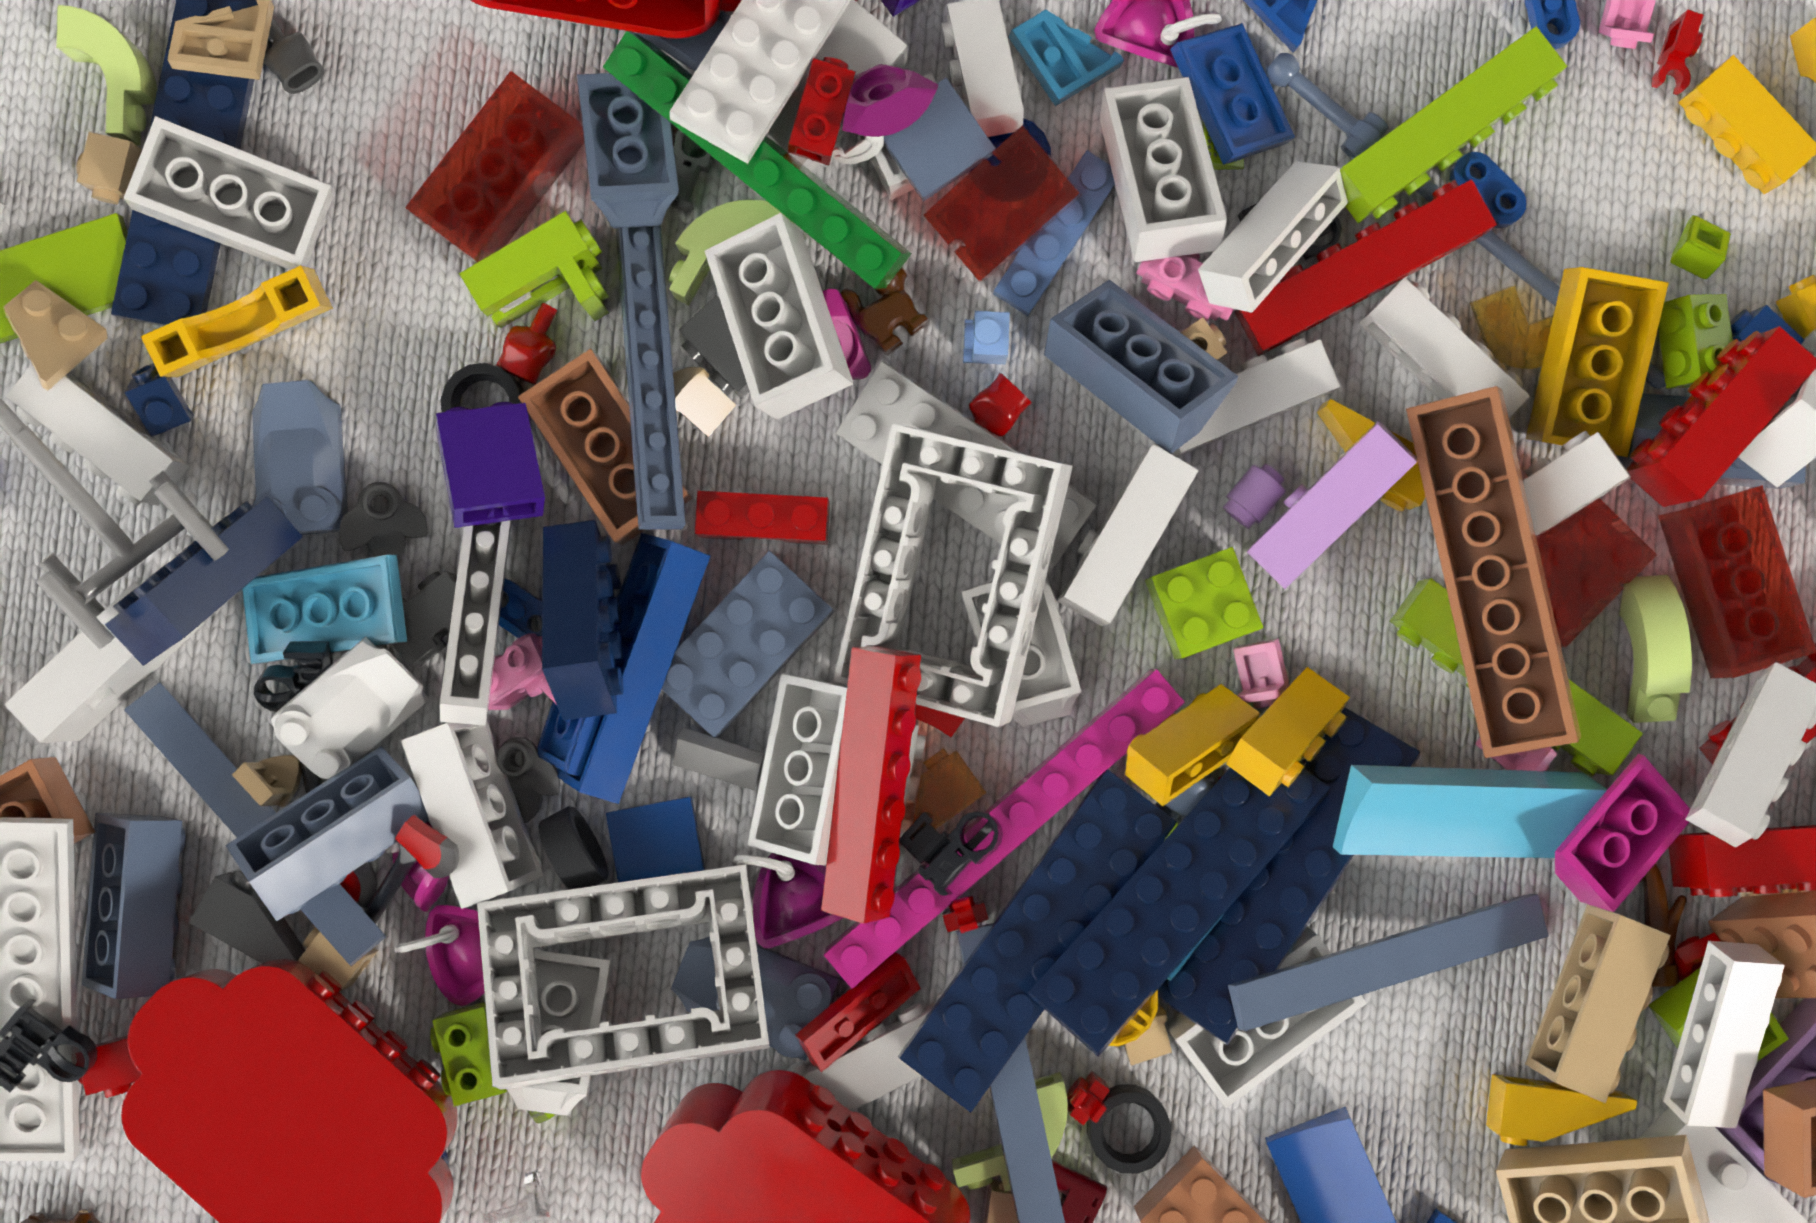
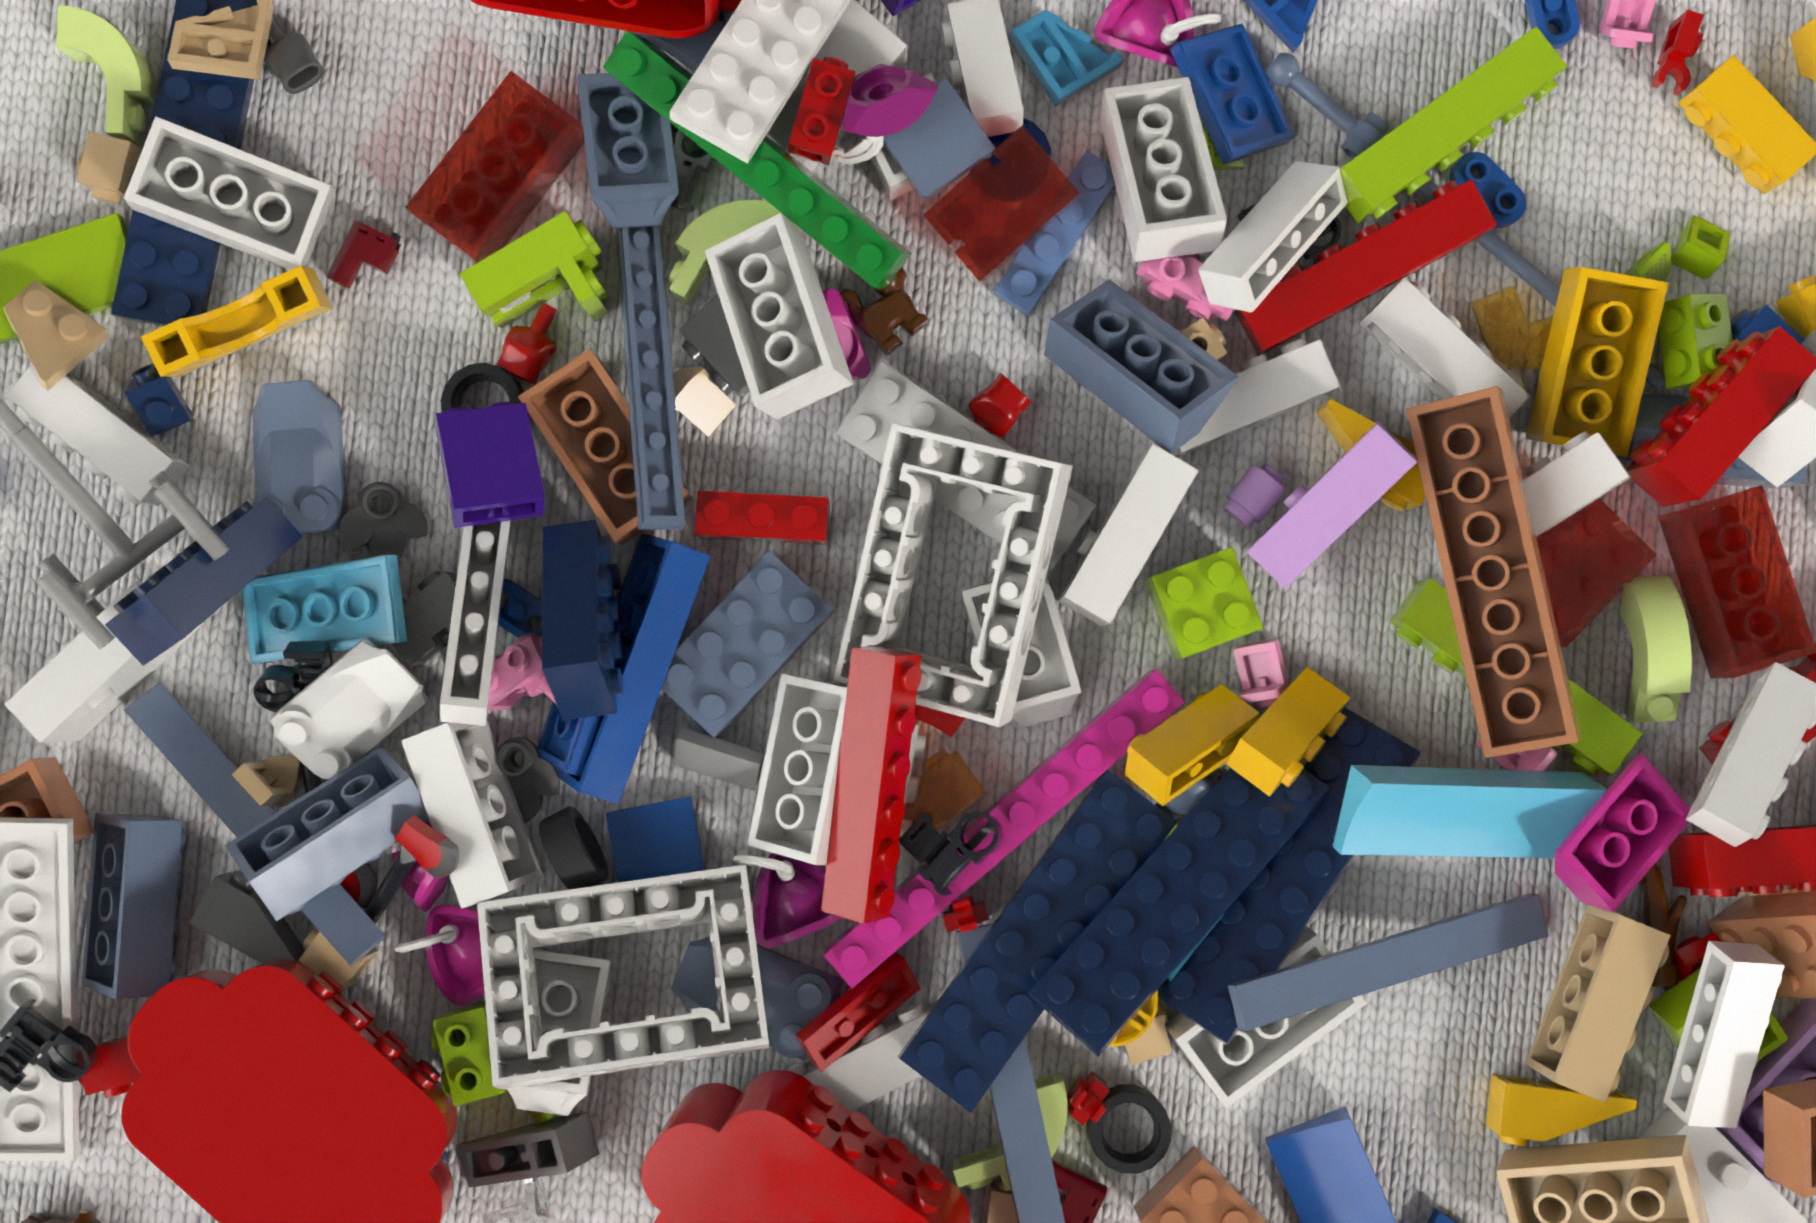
(365, 247): none -> dark red piece
(530, 1151): none -> dark grey slope
(986, 338): light blue brick -> none
(1653, 264): none -> lime slope

